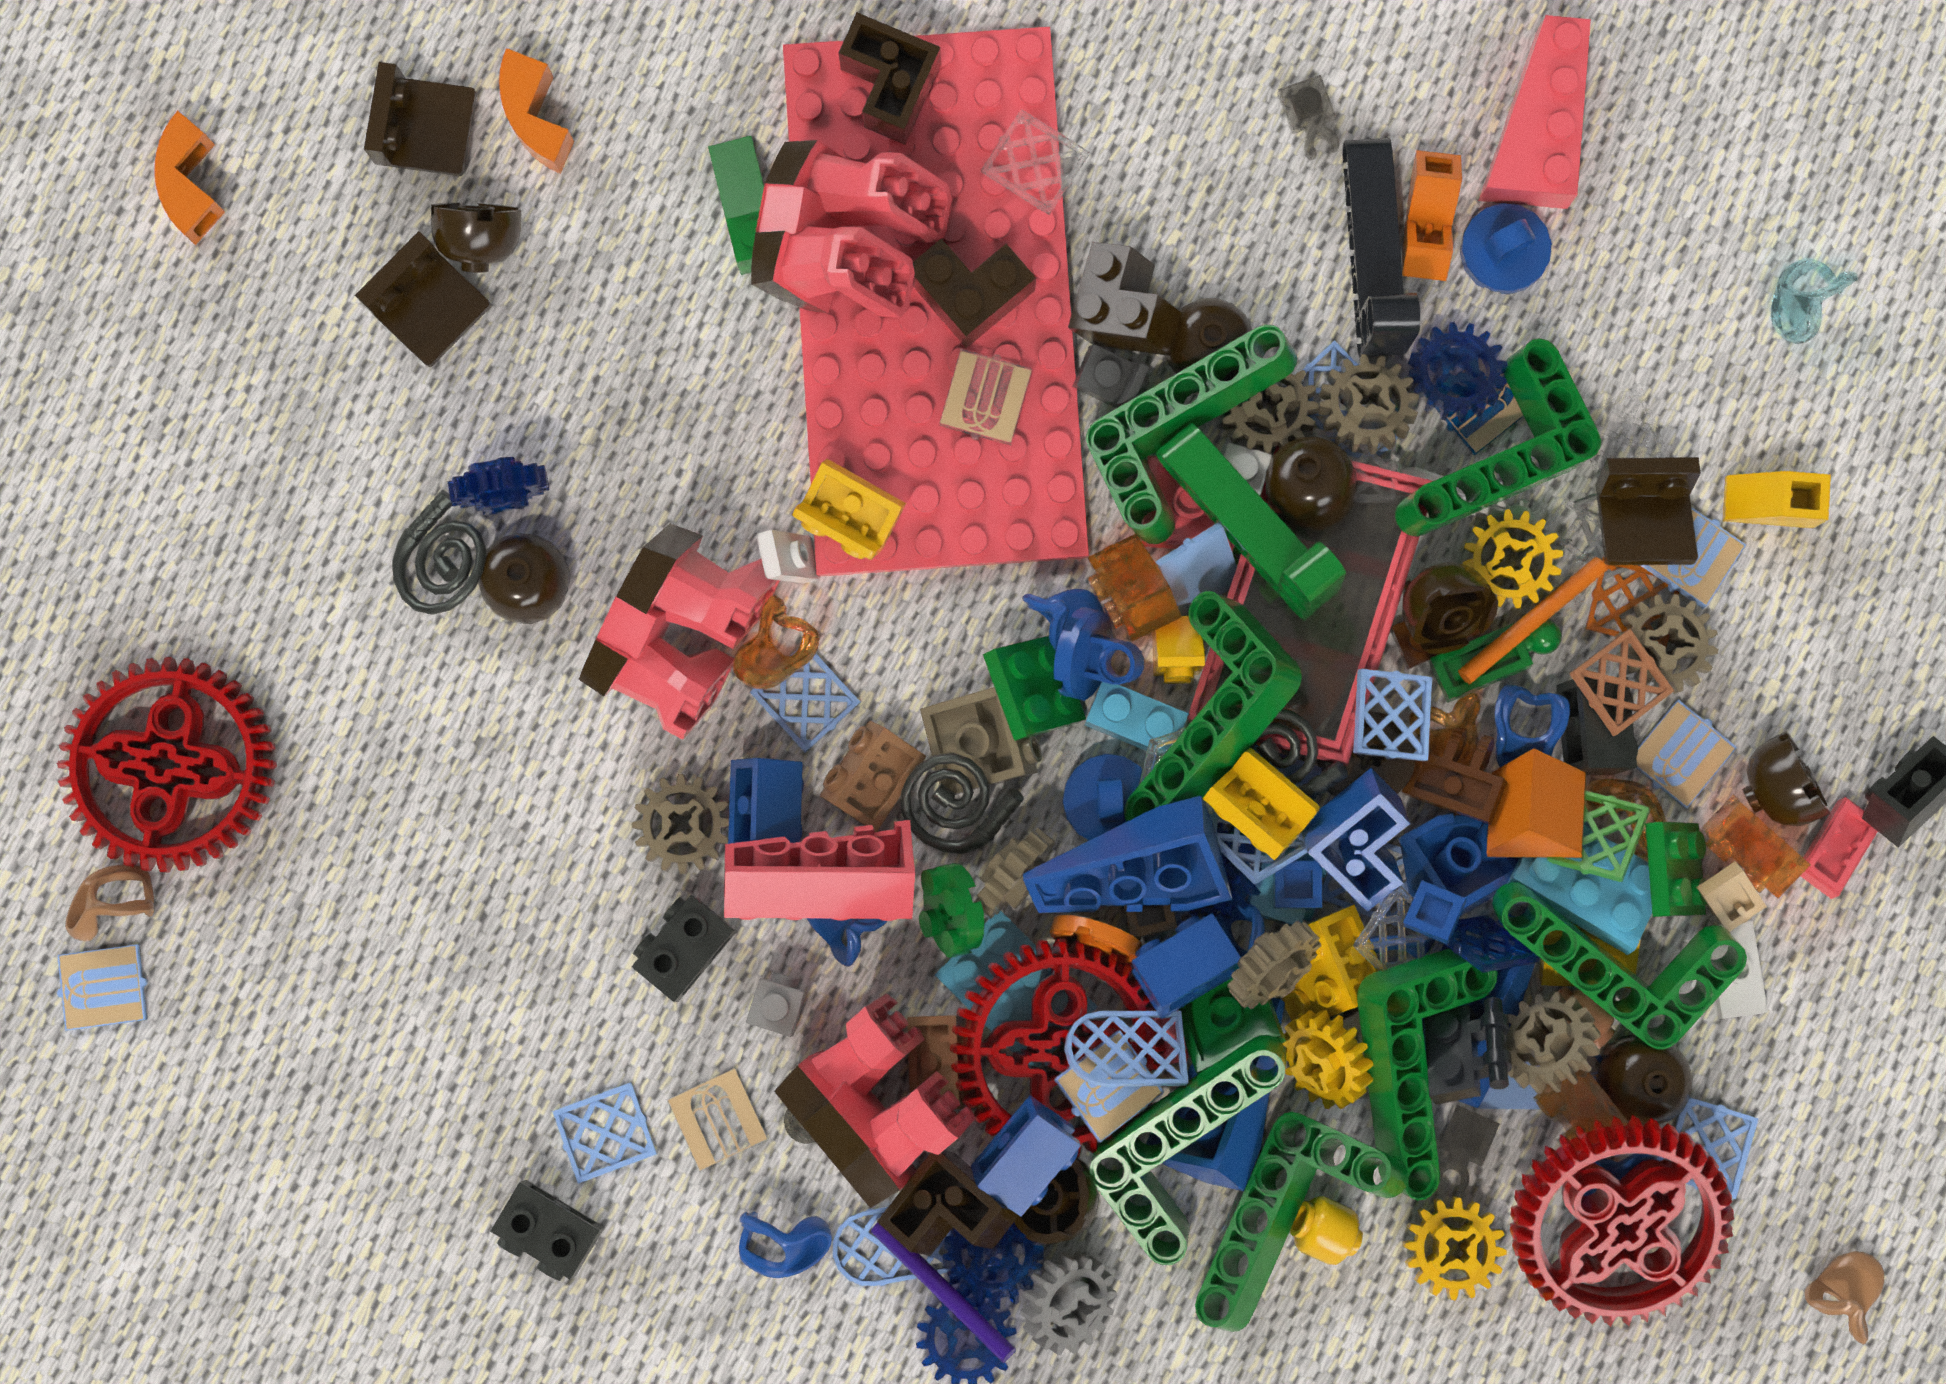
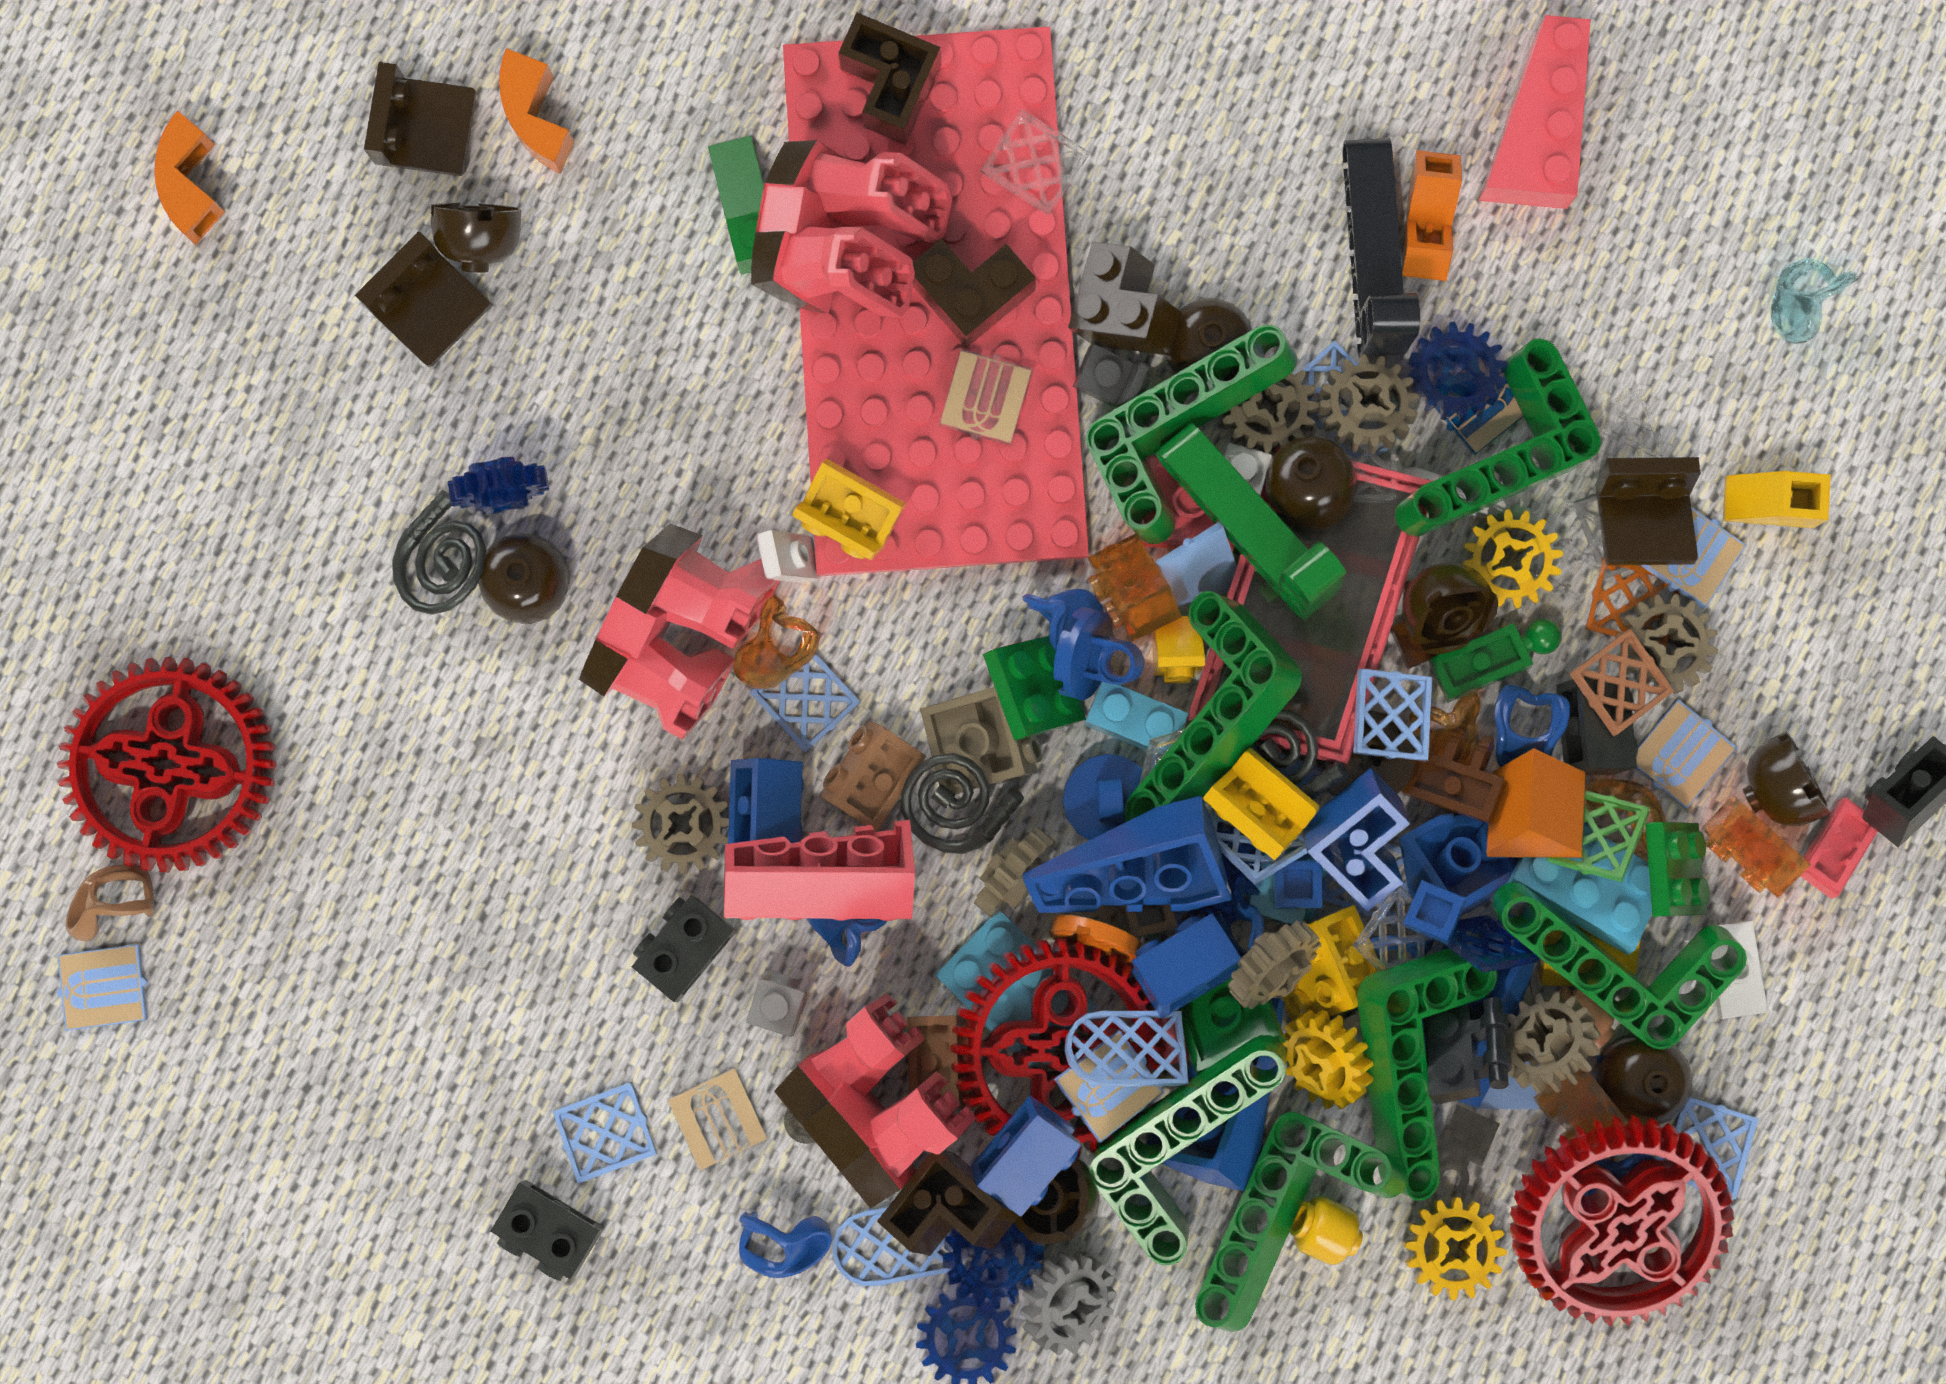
(947, 1295): dark purple bar -> none
(949, 910): green plate -> none
(1307, 110): clear smoke plate -> none
(1505, 248): blue tile -> none
(1532, 620): orange bar -> none
(1731, 897): tan bracket -> none
(1856, 1282): medium nougat piece -> none

